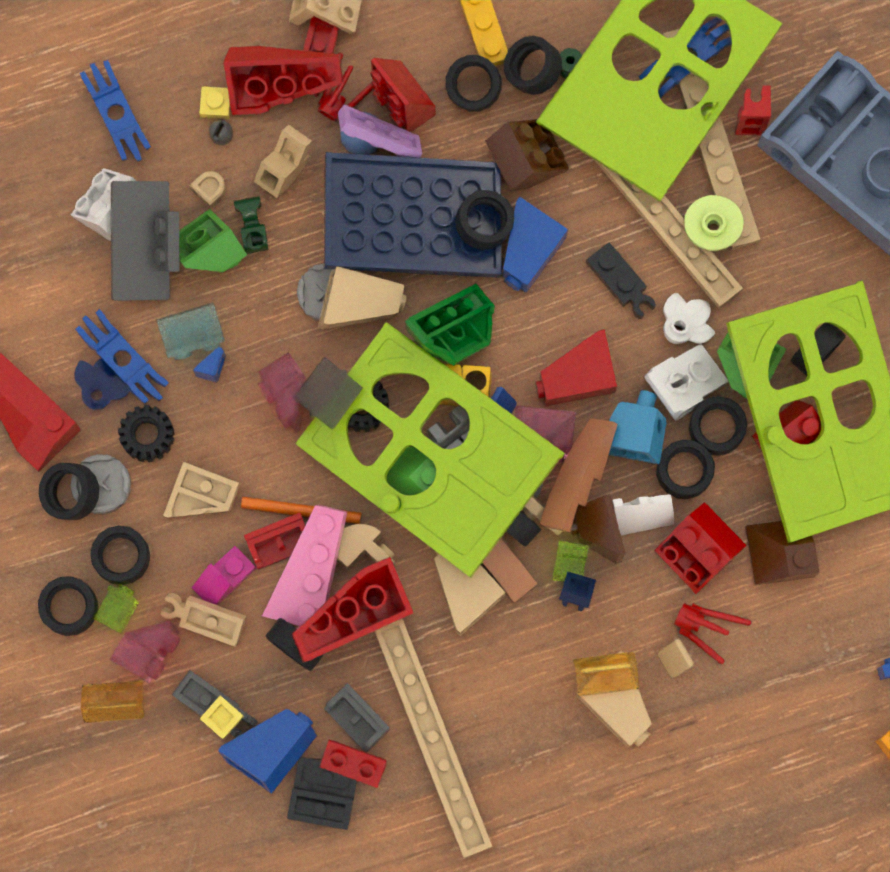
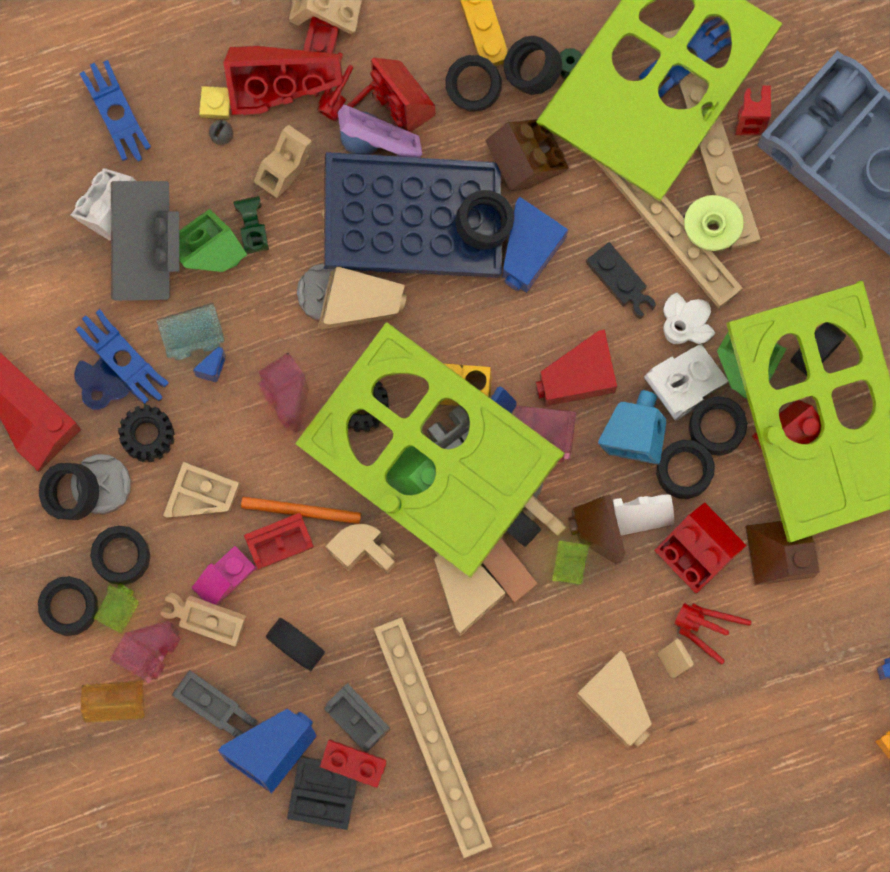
(209, 187): tan tile -> none
(221, 717): light yellow plate -> none
(311, 568): bright pink wing -> none
(328, 393): clear smoke piece -> none
(358, 608): red wedge -> none
(454, 326): green wedge -> none
(575, 478): nougat slope -> none
(577, 590): dark blue tile -> none
(606, 673): clear yellow slope -> none

